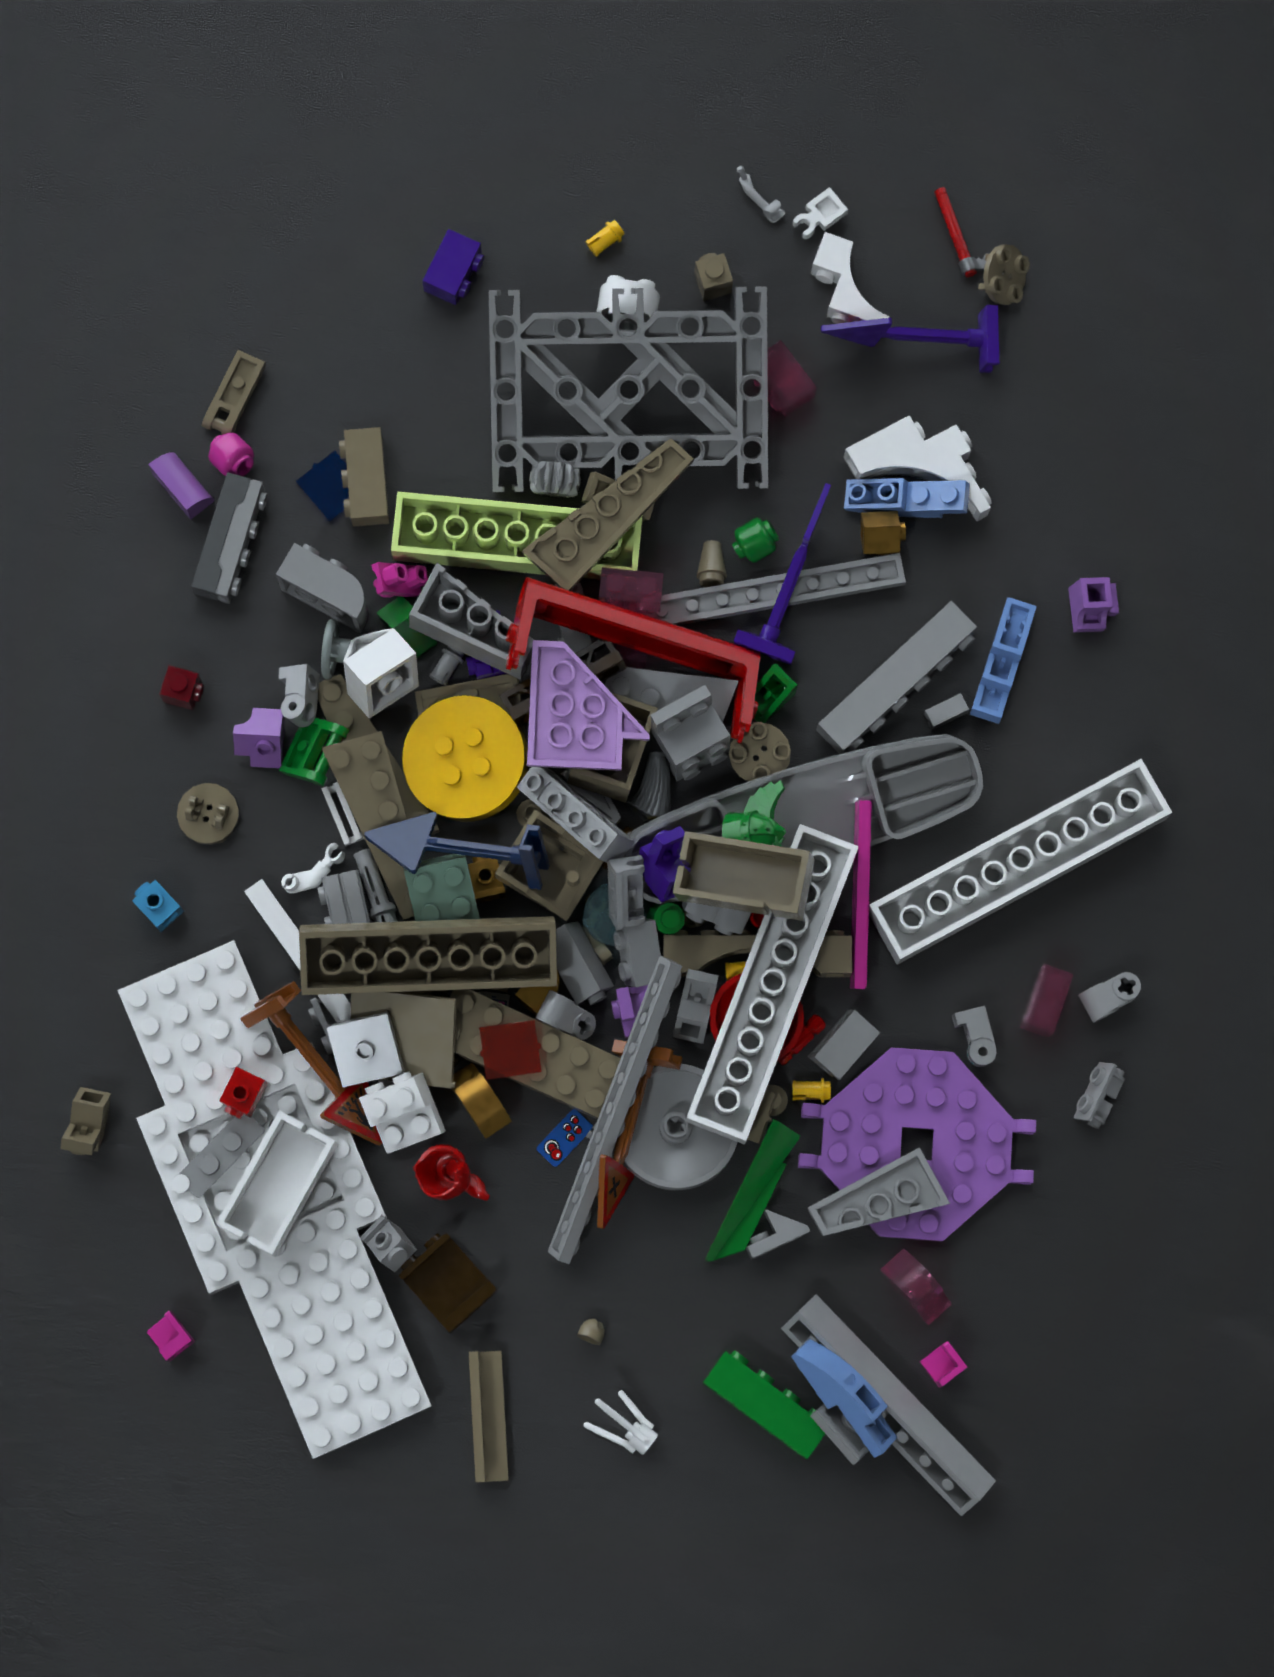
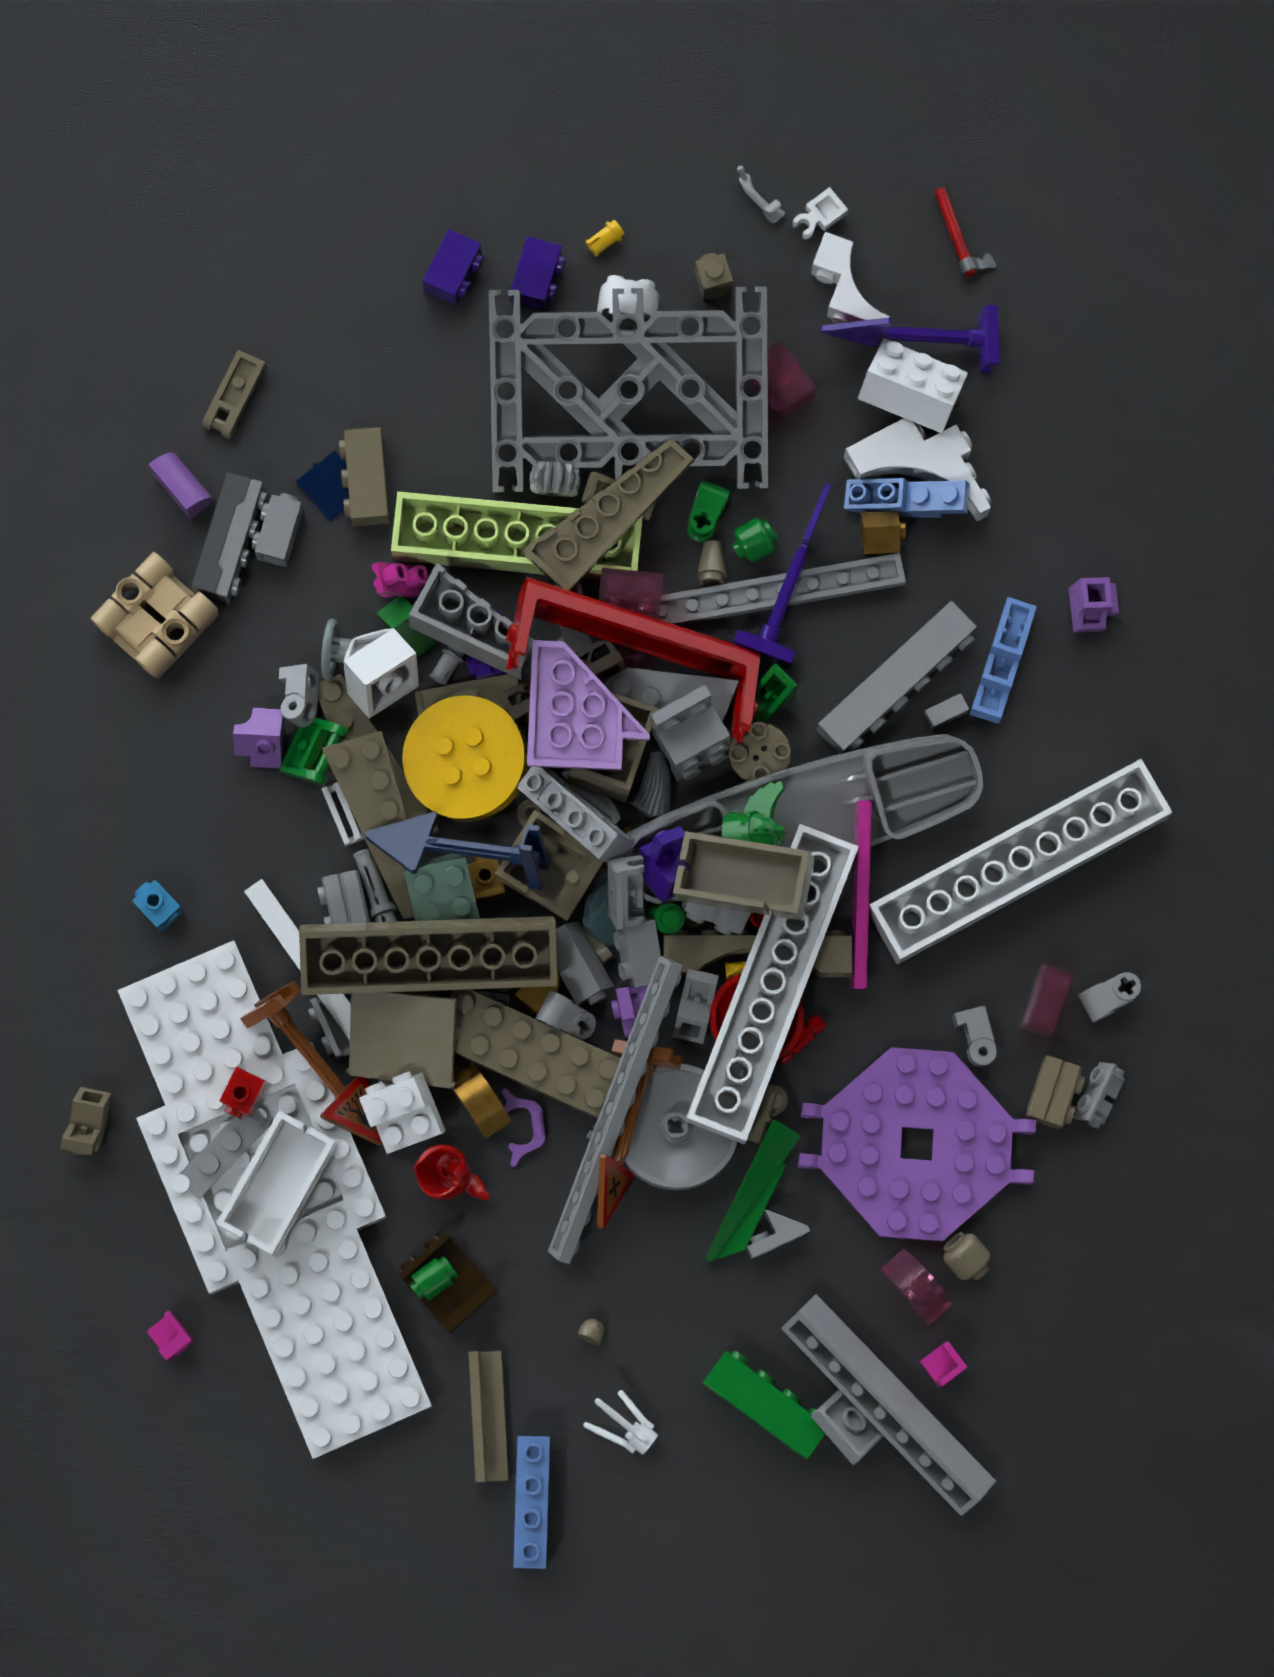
(138, 631): none -> tan piece
(181, 687): dark red brick -> none
(222, 817): dark tan plate -> none
(231, 454): dark pink head -> none
(278, 530): none -> light grey brick
(312, 878): white arm -> none
(323, 586): light grey brick -> none
(365, 1049): plate -> none
(388, 1243): light grey brick -> none
(433, 1278): none -> green brick
(510, 1049): clear red piece -> none
(531, 1502): none -> medium blue brick
(537, 271): none -> dark purple brick
(538, 1126): none -> medium lavender helmet
(564, 1138): blue sticker -> none
(708, 508): none -> green piece
(812, 1090): yellow pin -> none
(843, 1386): medium blue slope -> none
(844, 1044): light grey hinge -> none
(888, 1193): light grey wing -> none
(912, 385): none -> white brick
(966, 1256): none -> dark tan head
(1005, 274): dark tan plate -> none
(1054, 1092): none -> dark tan brick

